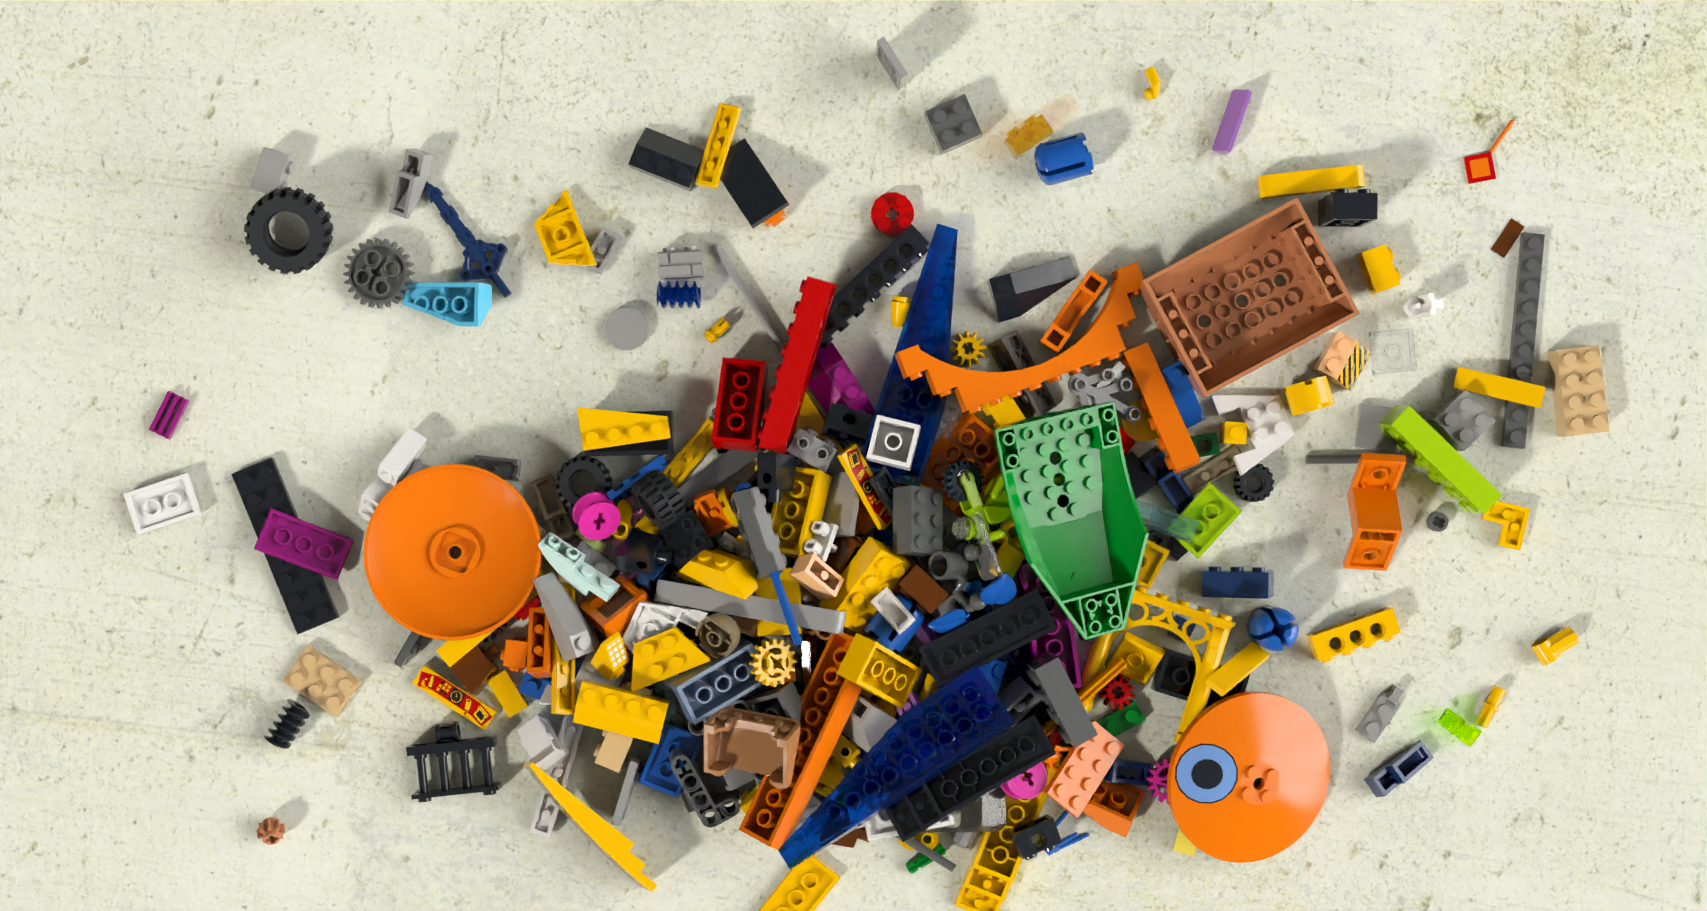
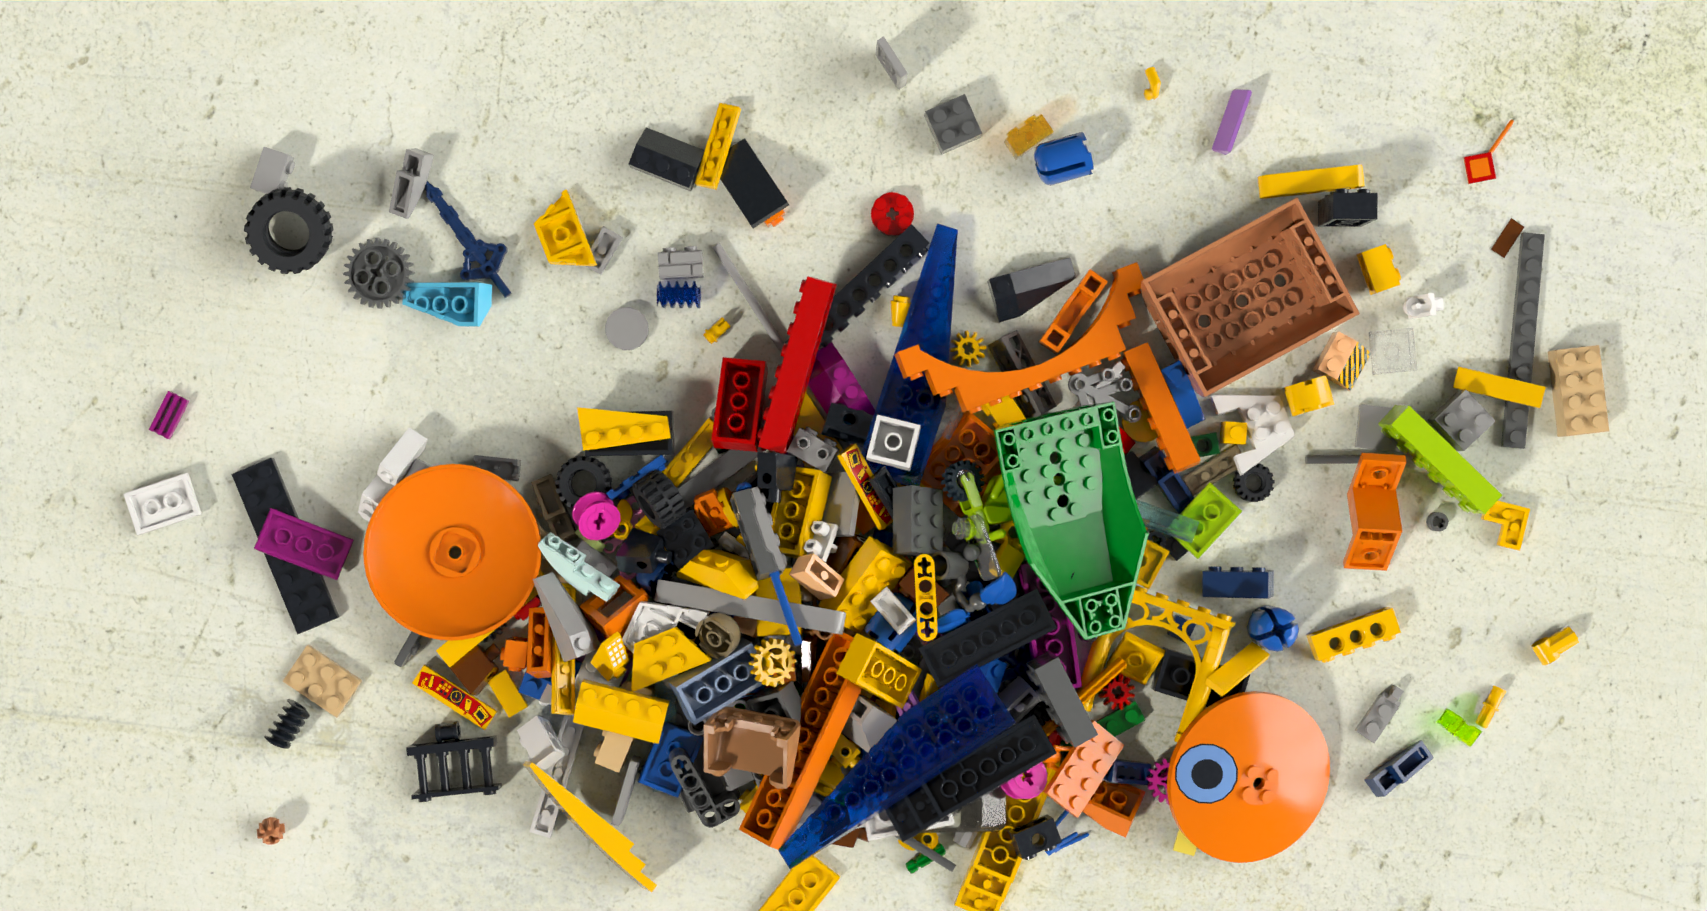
(922, 597): none -> yellow beam

